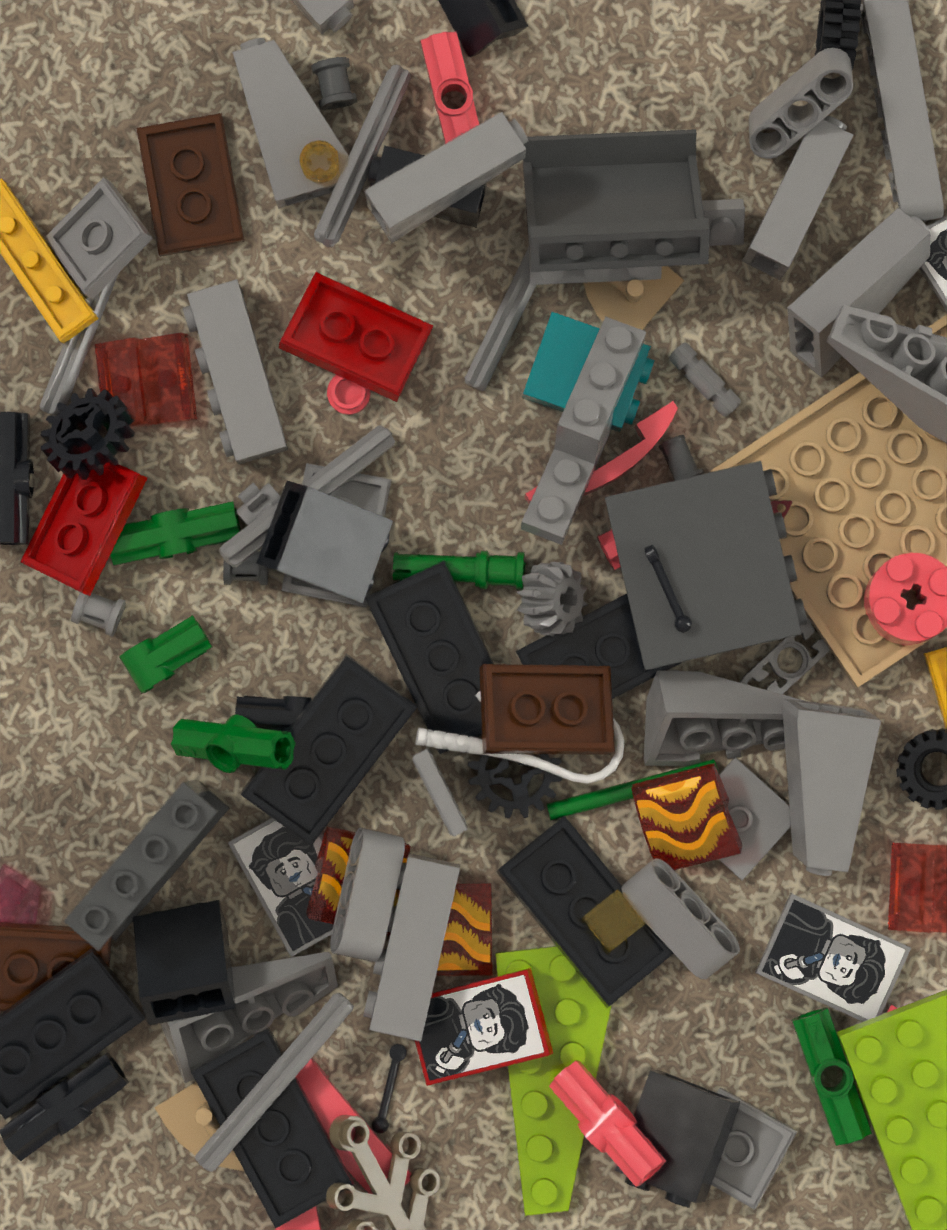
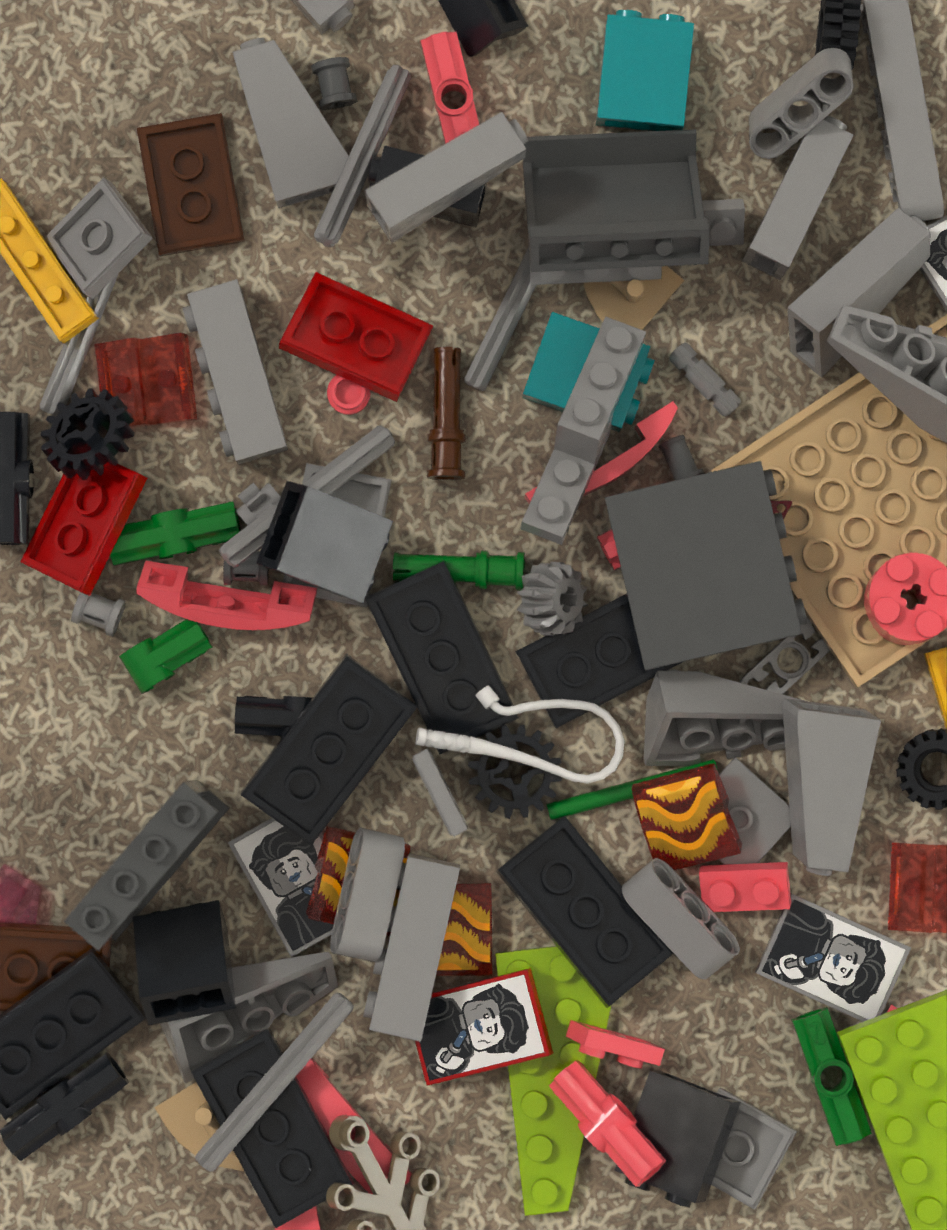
(224, 606): none -> coral slope
(233, 743): green piece -> none
(319, 148): clear yellow bush -> none
(380, 1123): black hinge -> none
(446, 432): none -> reddish brown pin
(546, 709): reddish brown tile -> none
(598, 1041): none -> coral plate
(613, 920): clear yellow tile -> none
(644, 72): none -> teal brick
(682, 622): black hinge -> none
(745, 886): none -> coral plate

